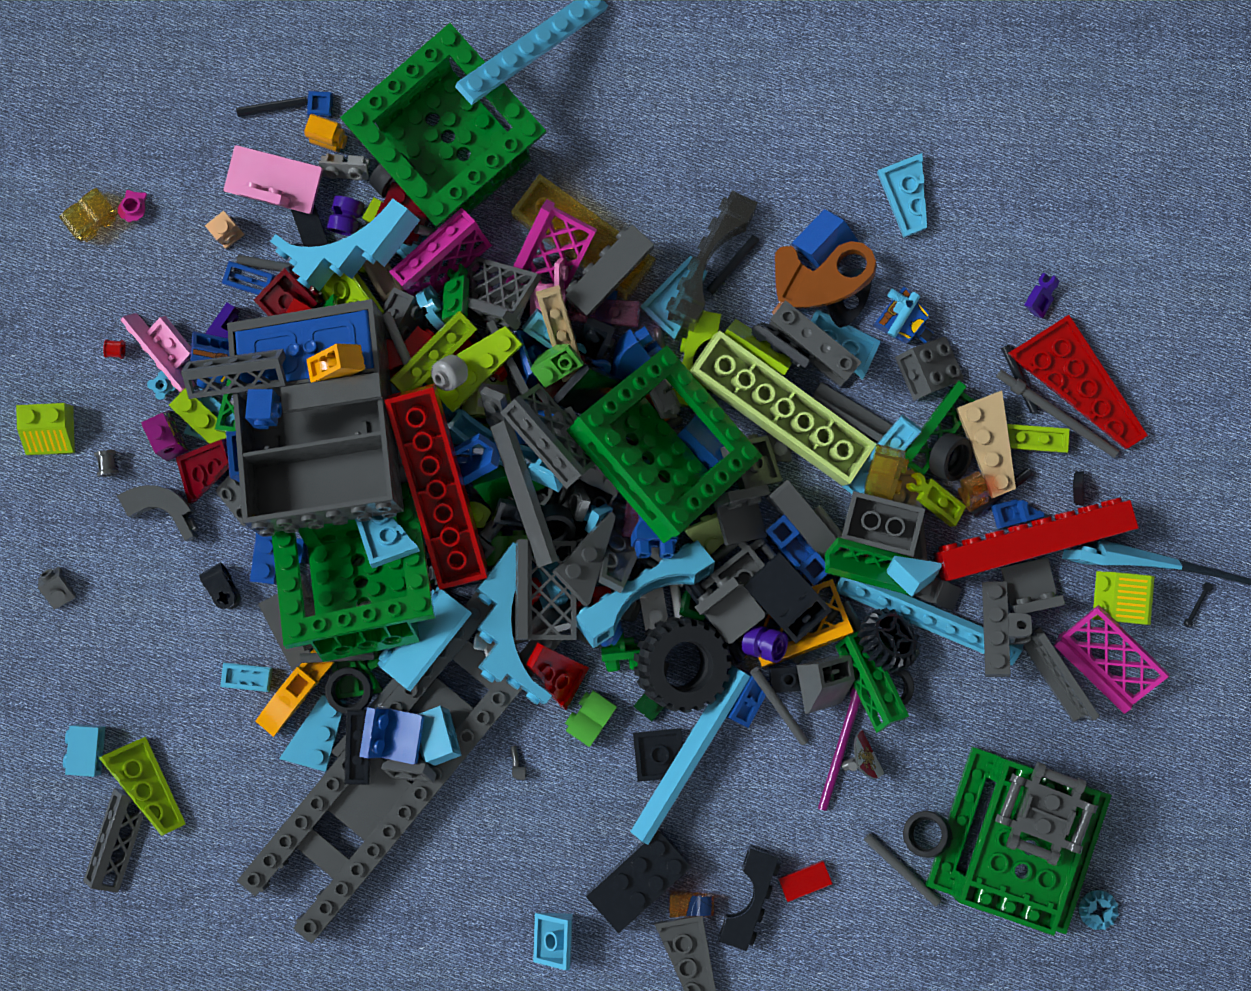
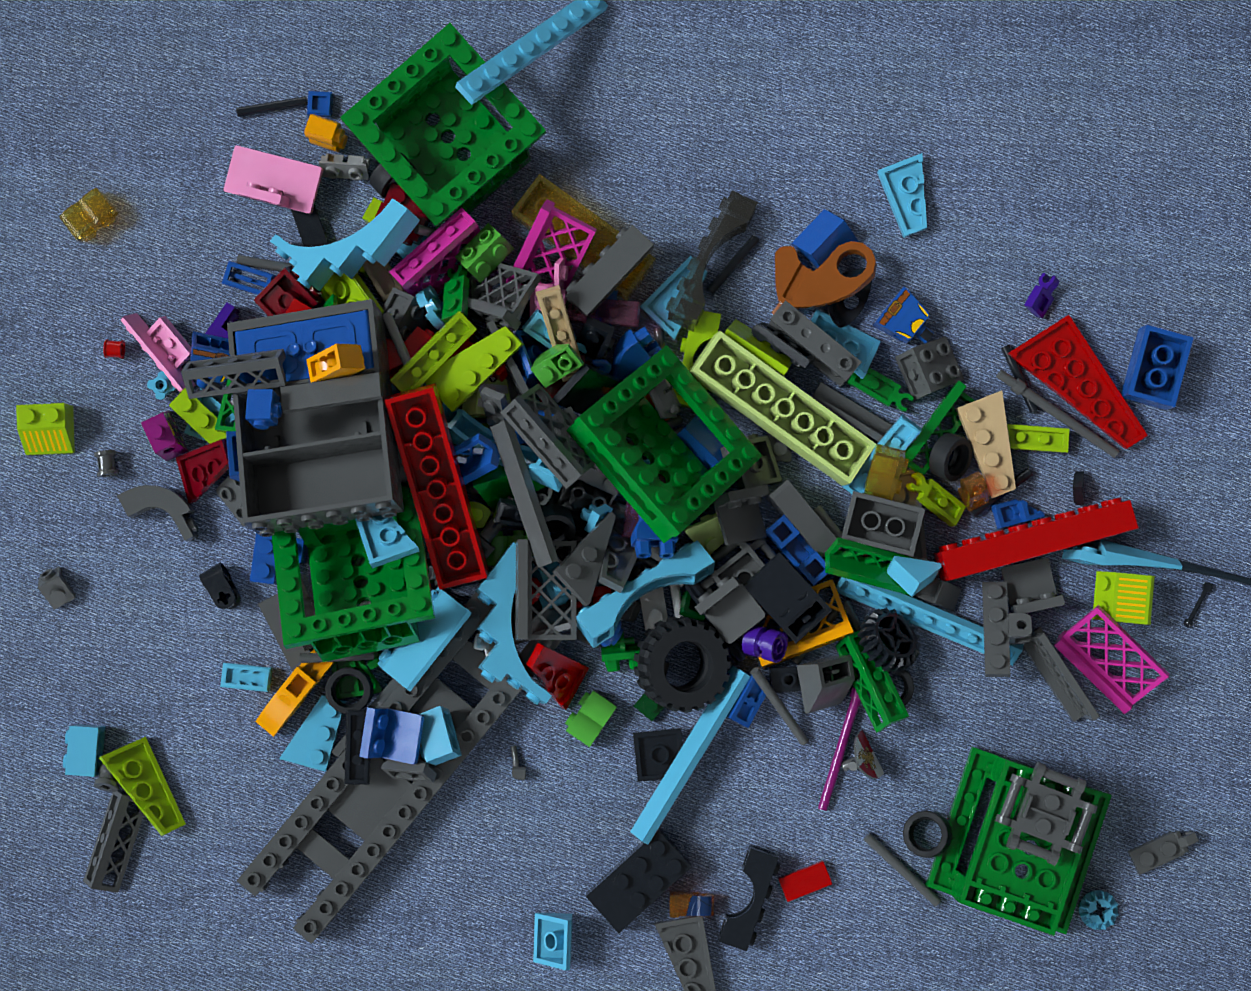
(106, 780): none -> dark grey wheel
(132, 206): dark pink animal -> none
(224, 229): light nougat brick -> none
(345, 215): dark purple wheel -> none
(449, 372): light grey head -> none
(484, 252): none -> bright green brick
(579, 504): dark grey tile -> none
(880, 389): none -> green plate
(901, 309): medium azure hose -> none
(1156, 367): none -> blue brick
(1161, 850): none -> dark grey hinge

